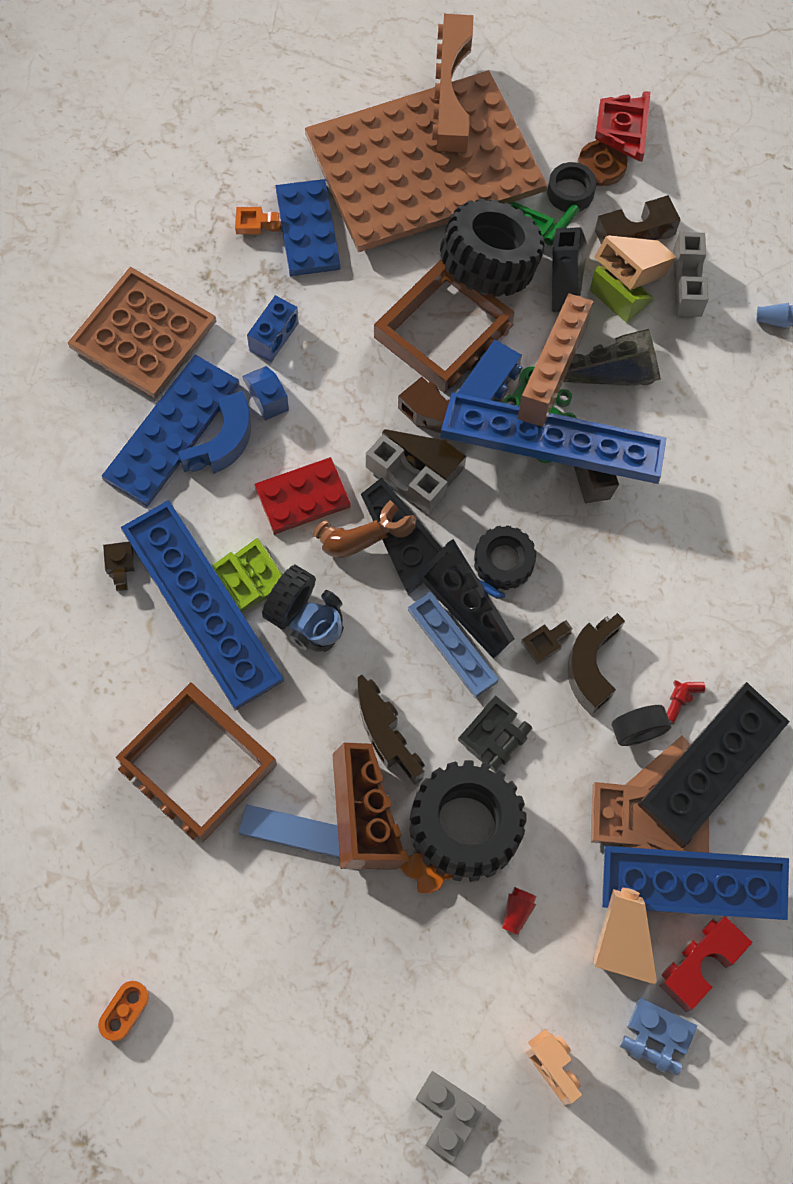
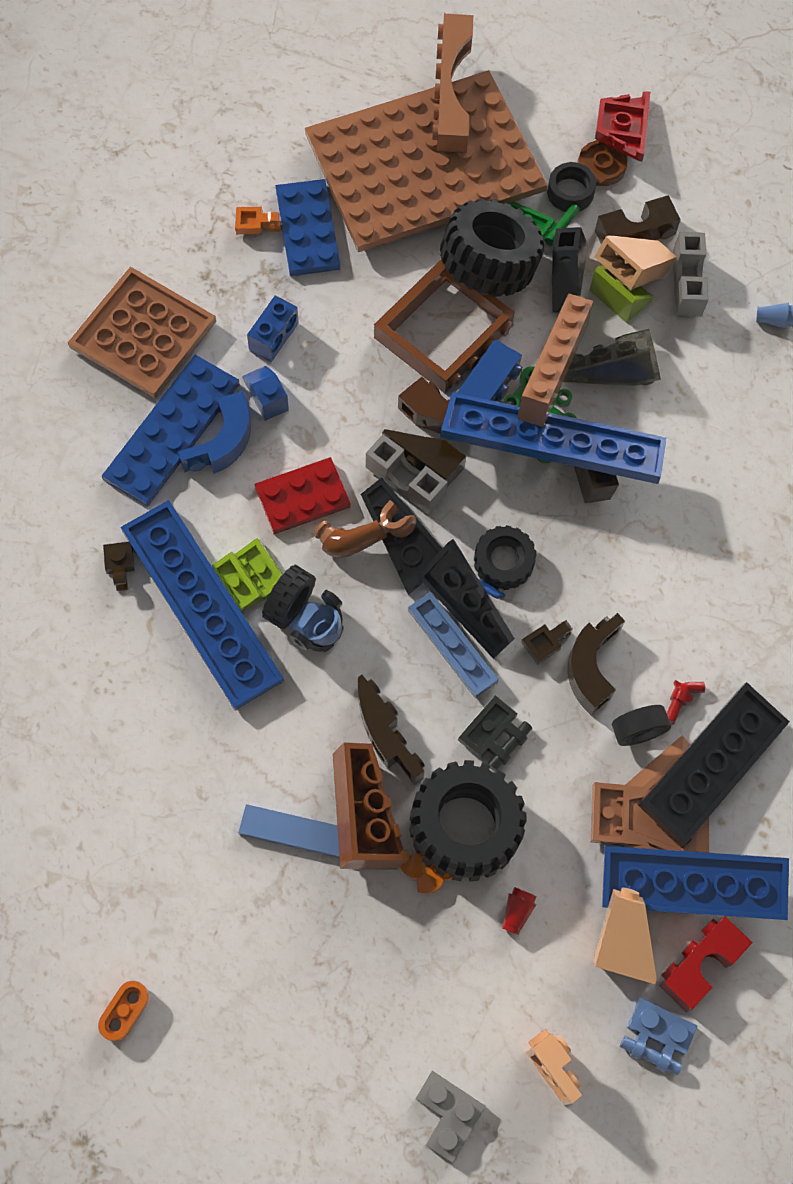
(159, 725): dark orange window -> none

